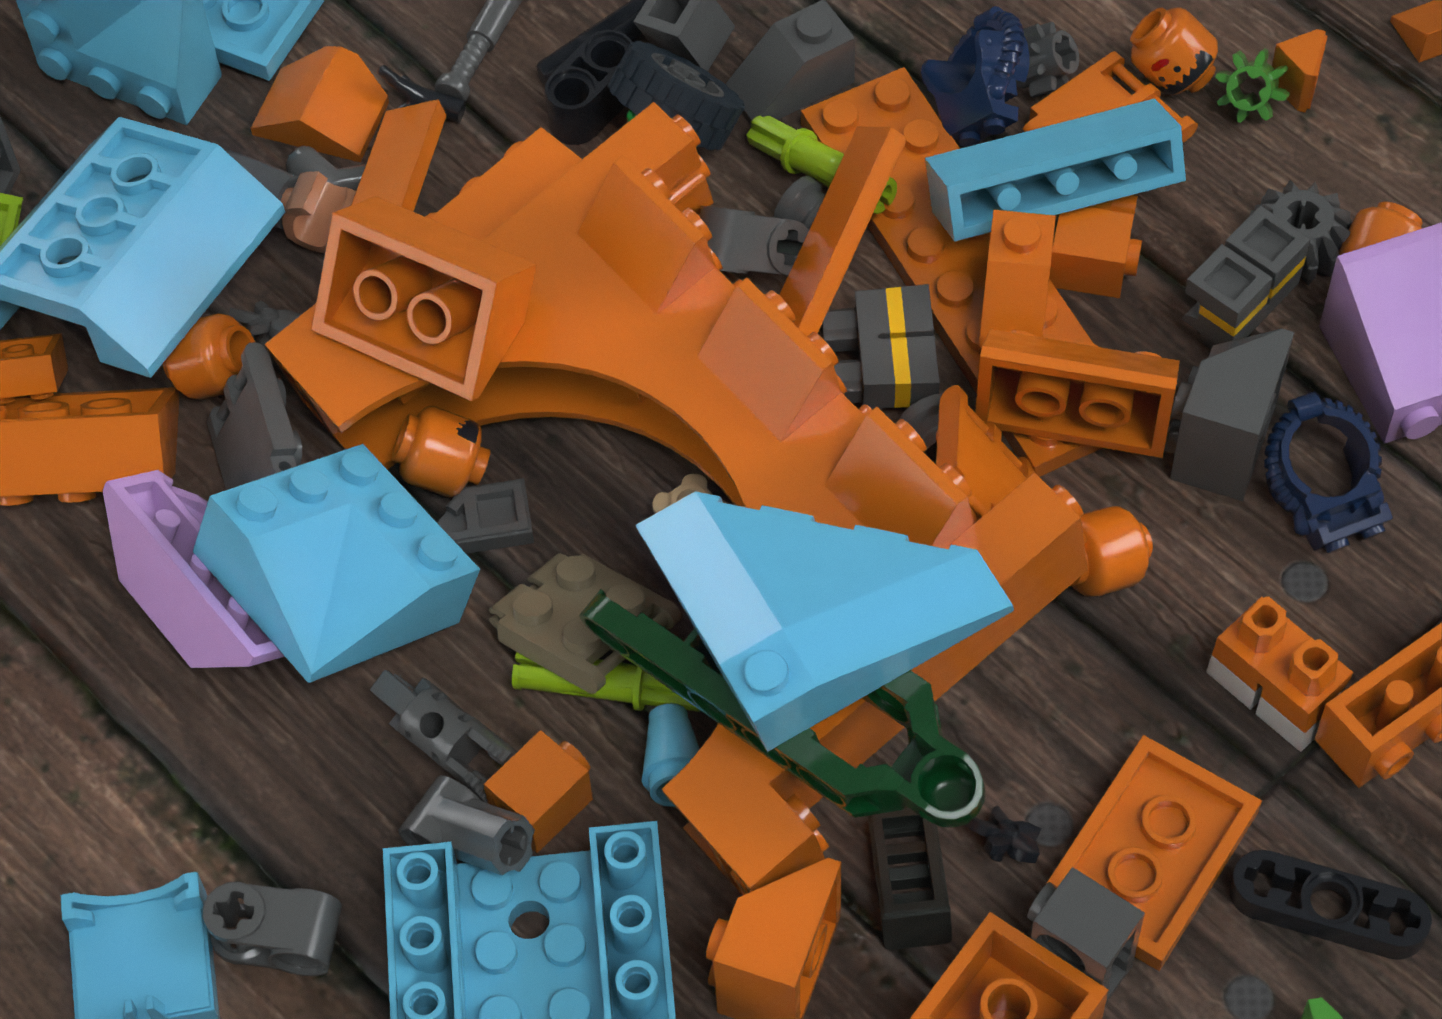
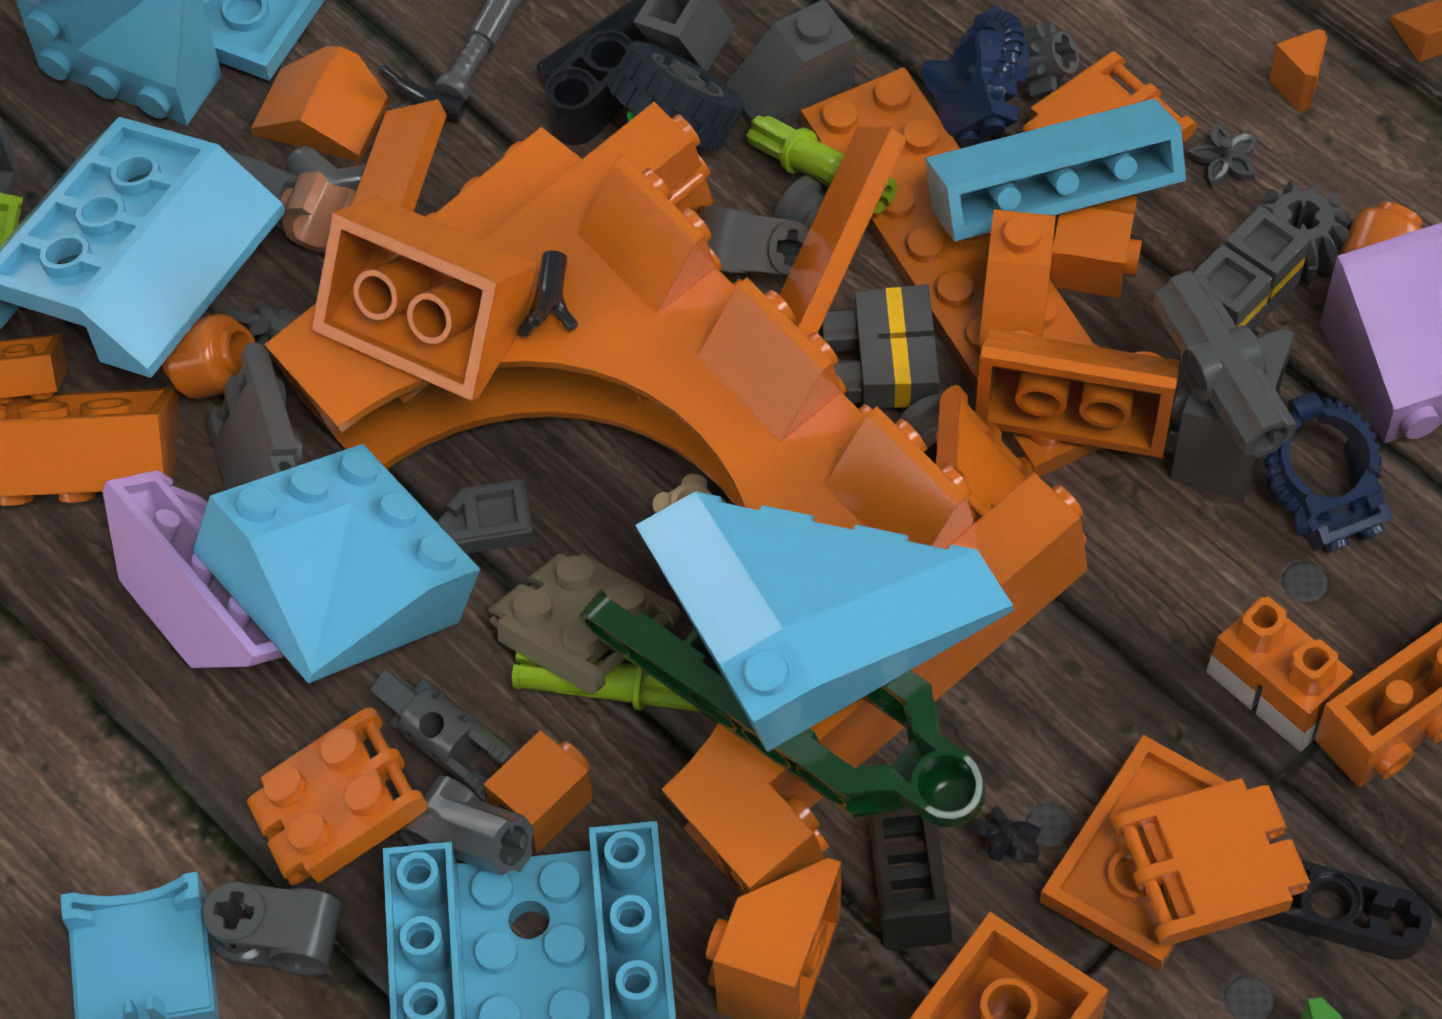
(334, 800): none -> orange plate
(440, 451): orange head -> none
(549, 295): none -> black bar
(668, 748): medium azure cone -> none
(1087, 928): dark grey brick -> none
(1115, 551): orange head -> none
(1174, 51): orange head -> none
(1212, 859): none -> orange plate
(1224, 364): none -> dark grey piece
(1226, 155): none -> dark grey plant
(1250, 101): bright green gear -> none

